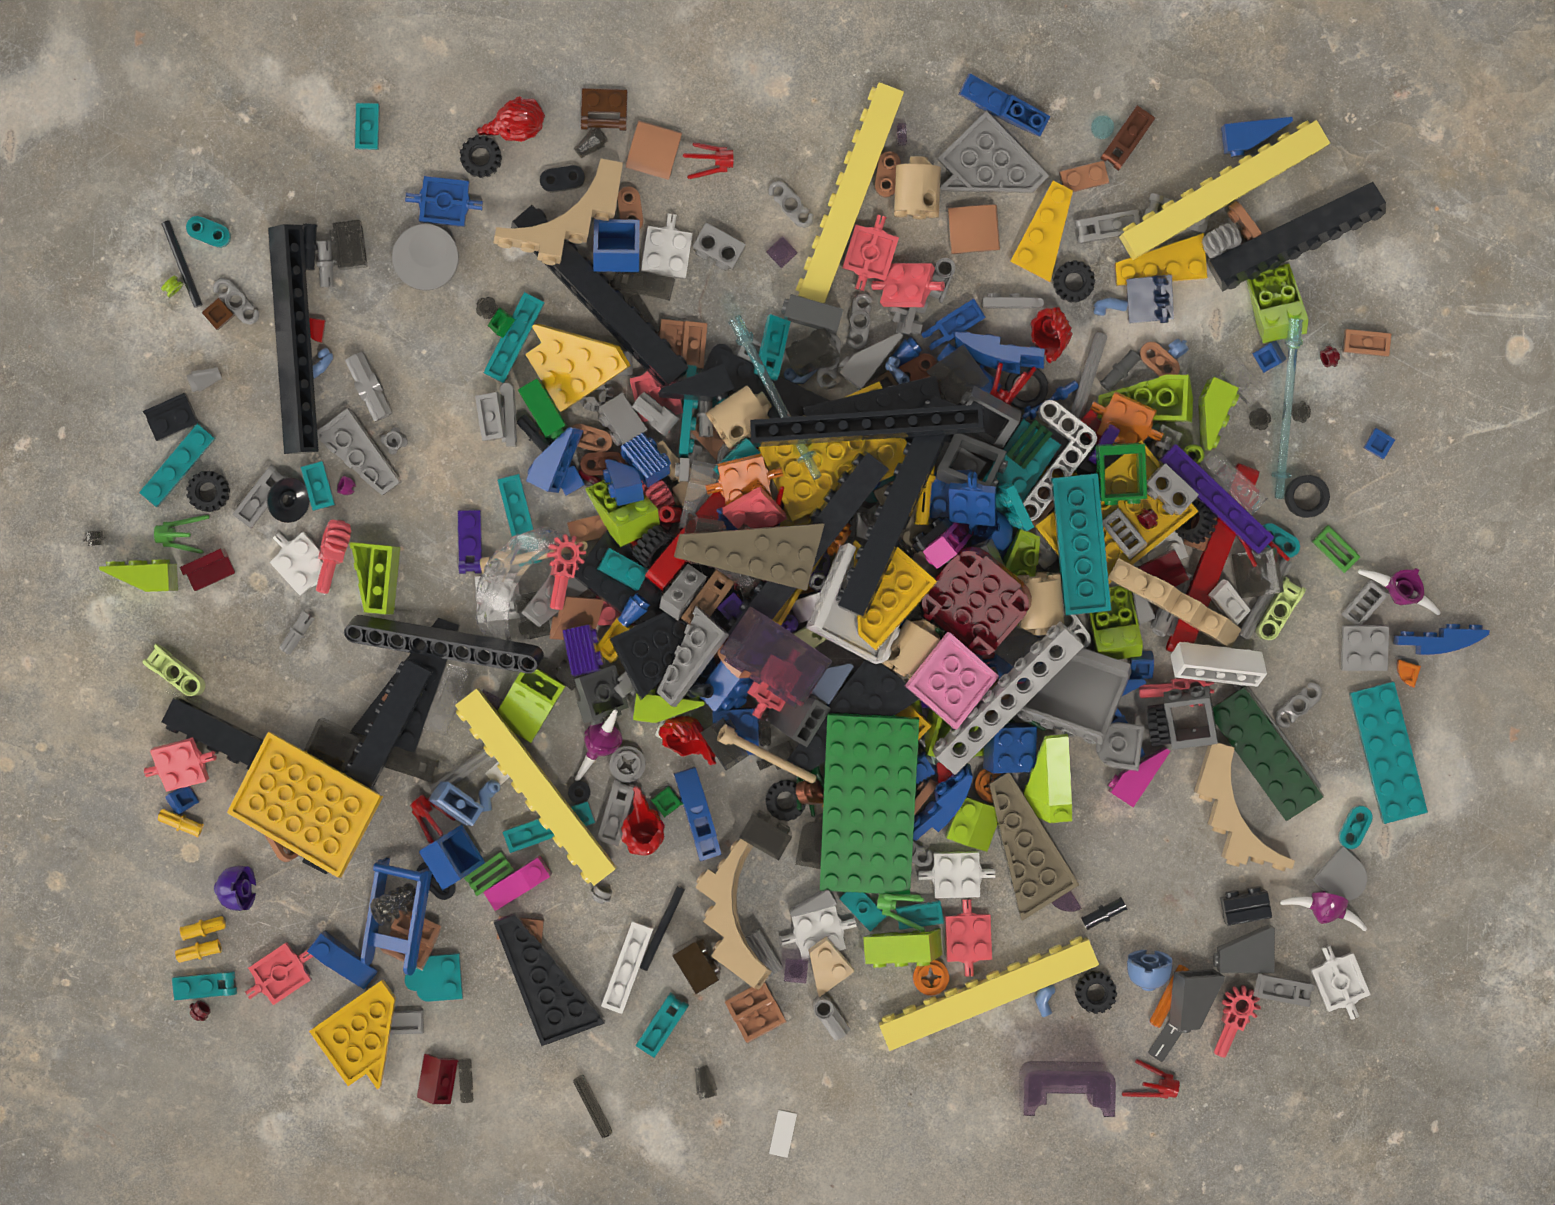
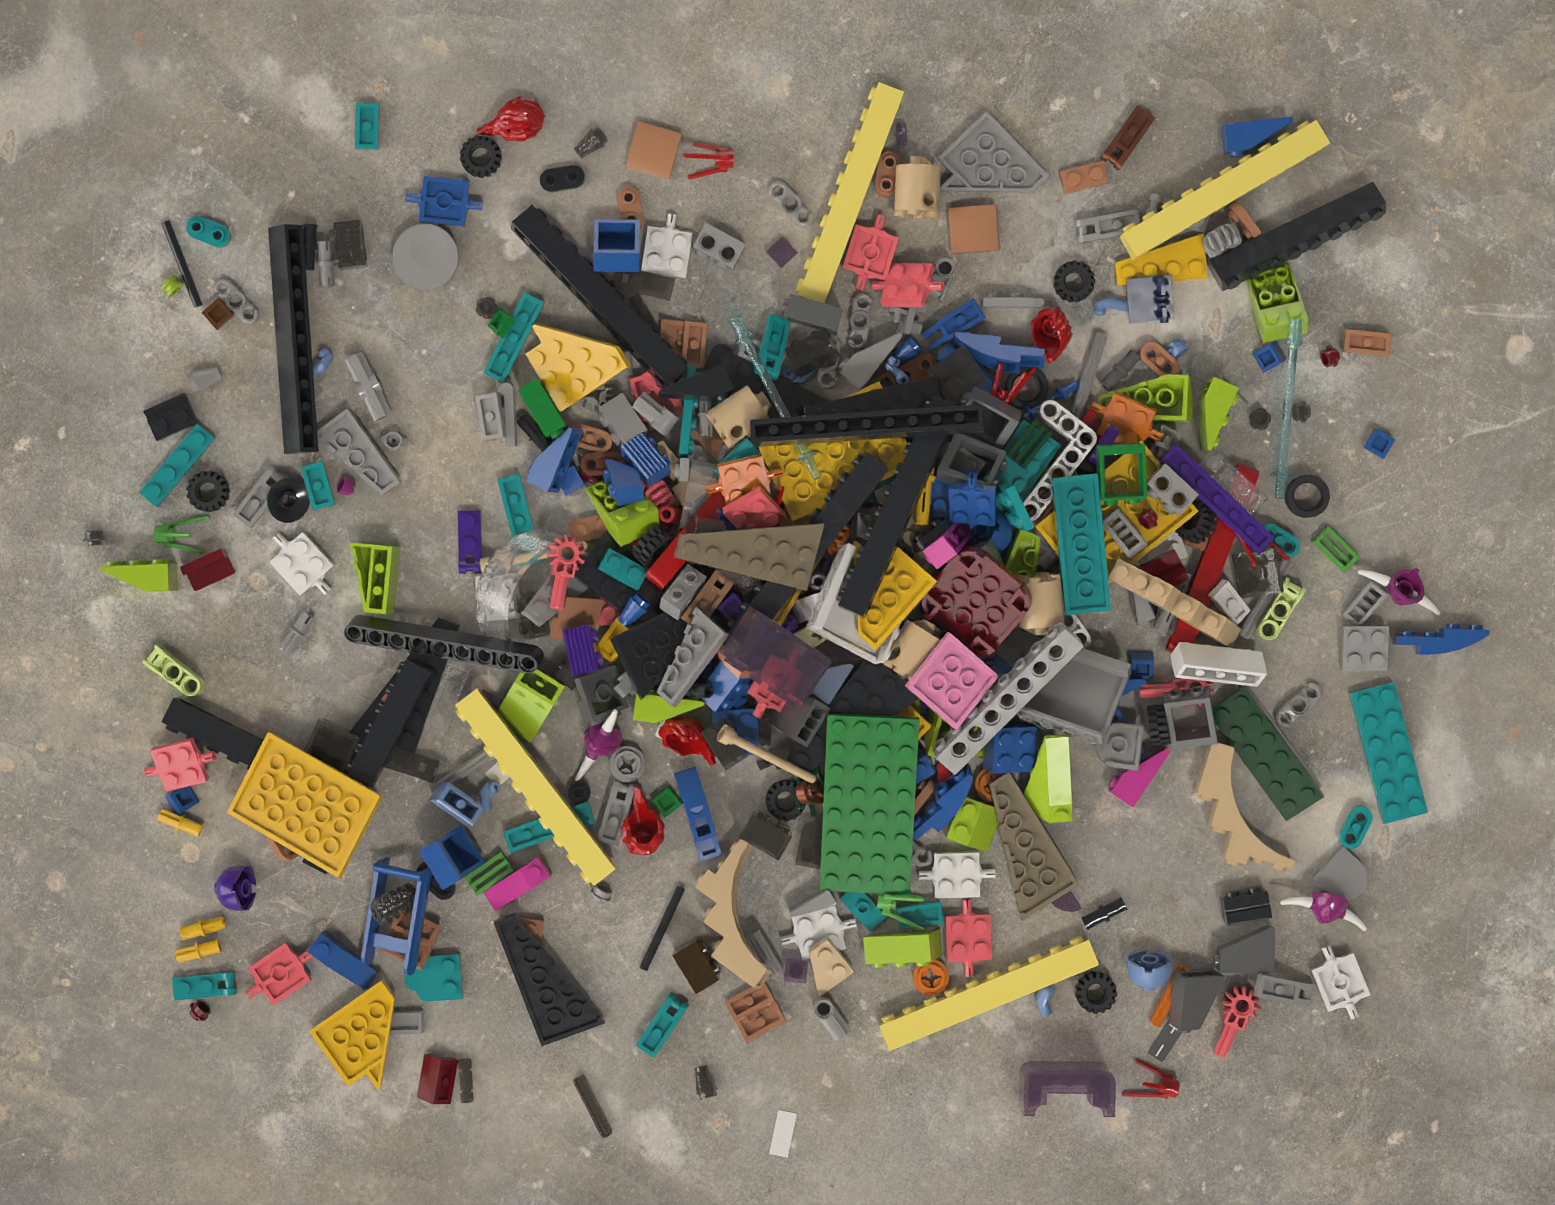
(317, 329): red tile -> none
(332, 551): coral gear -> none
(421, 809): red plant -> none
(574, 225): tan arch -> none
(604, 102): reddish brown plate -> none
(627, 967): white plate -> none
(1004, 106): blue slope -> none
(1043, 236): yellow wing -> none
(1102, 127): clear light blue tile -> none
(1117, 631): lime slope -> none
(1197, 452): lime cone -> none
(1408, 672): orange tile -> none

